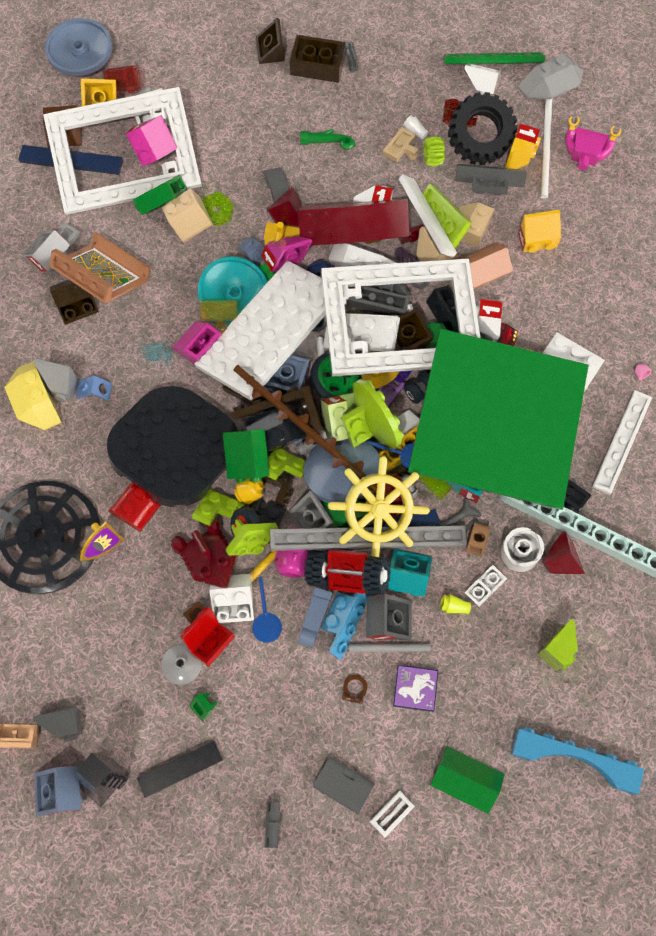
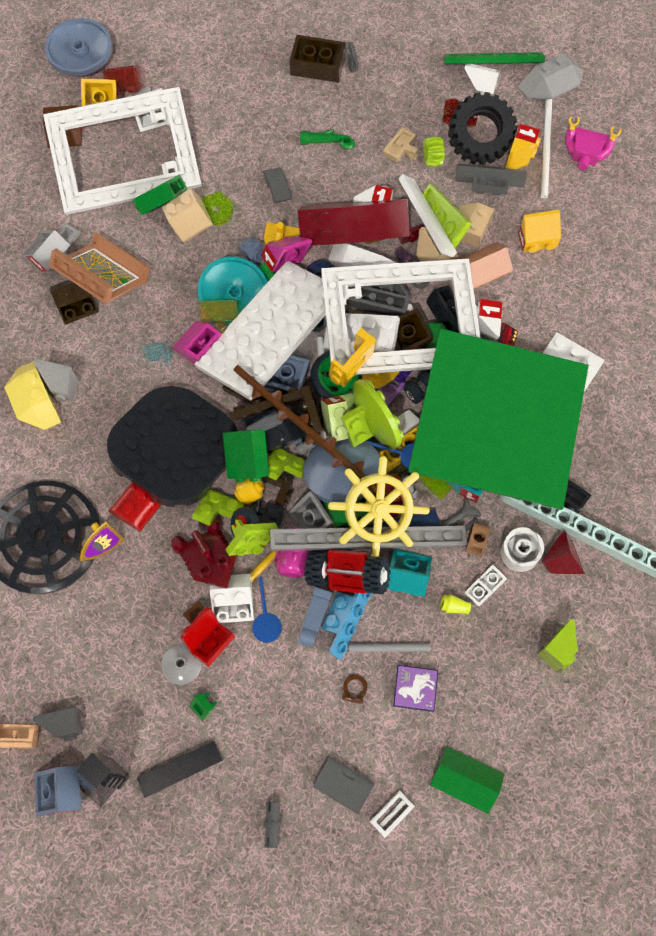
(80, 160): dark blue tile -> none
(90, 386): medium blue bracket -> none
(151, 140): slope -> none
(270, 44): dark brown slope -> none
(286, 208): dark red slope -> none
(364, 346): none -> yellow window
(388, 618): dark grey slope -> none
(415, 126): white cone -> none
(620, 775): dark azure arch -> none
(622, 442): white tile -> none
(642, 369): bright pink hinge -> none

